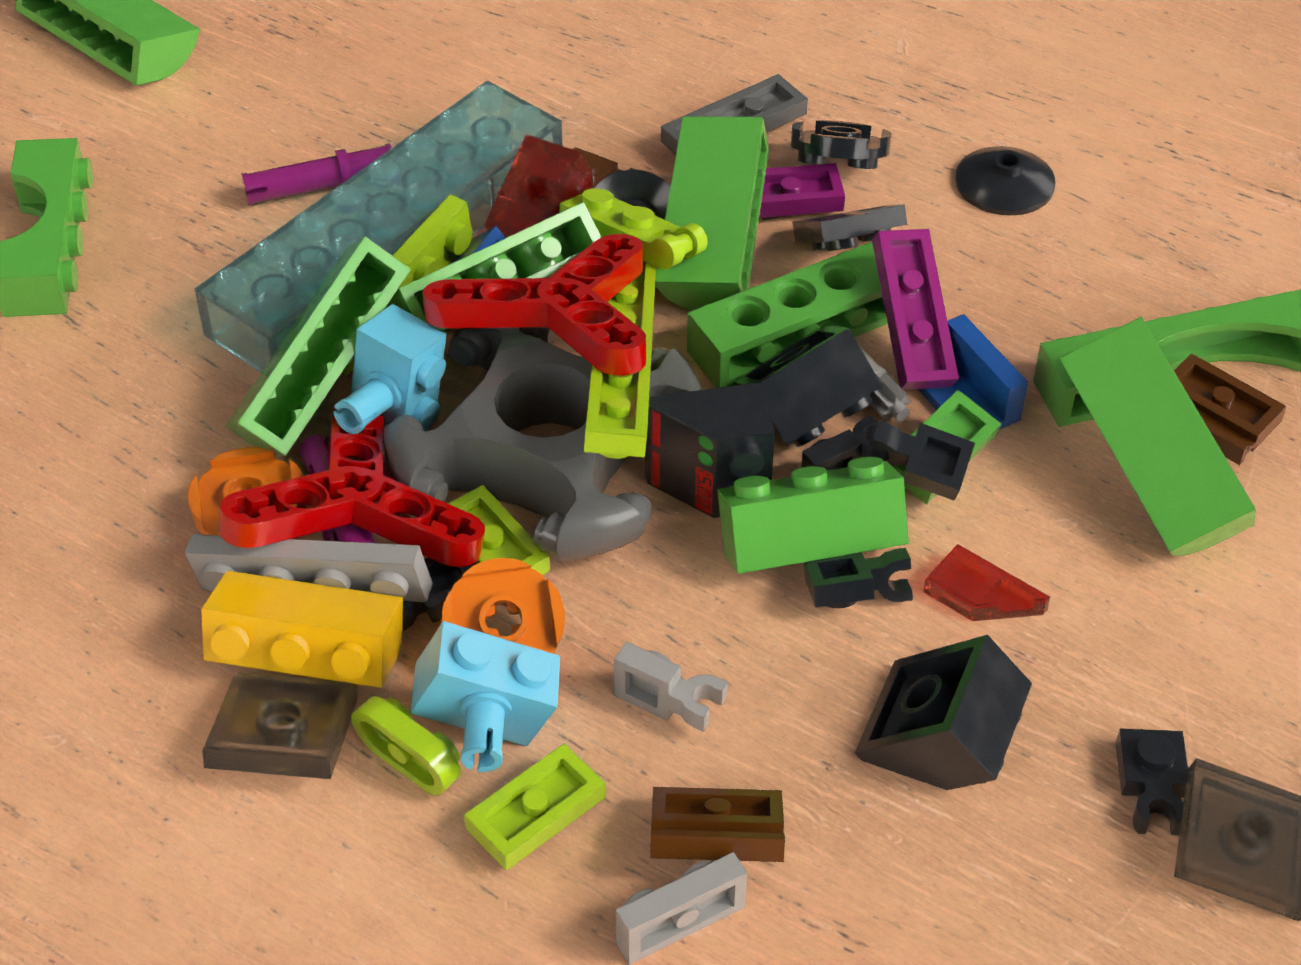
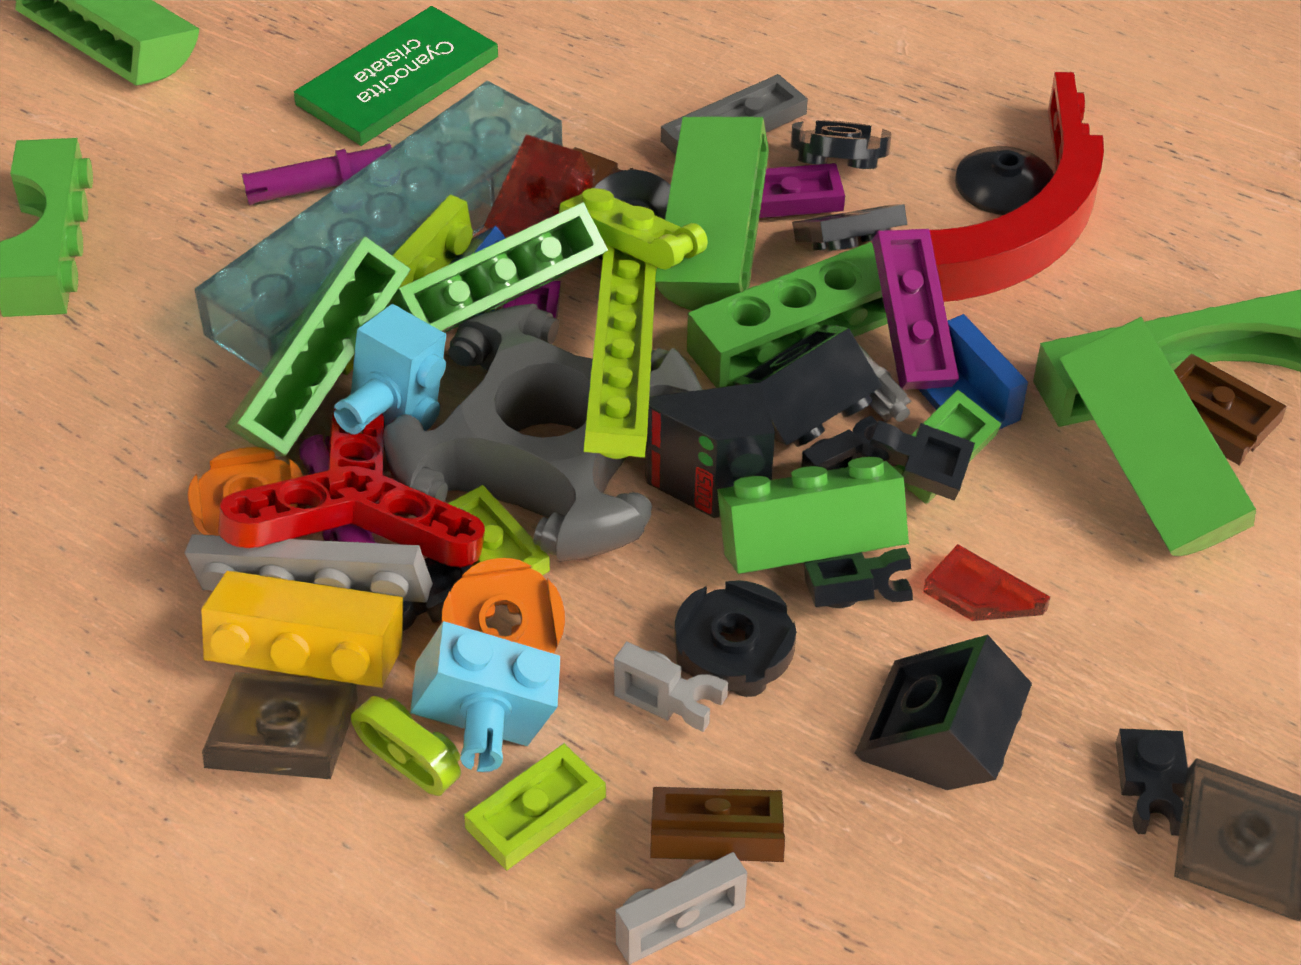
(395, 75): none -> green tile
(568, 303): red piece -> none
(743, 664): none -> black plate
(1032, 237): none -> red arch

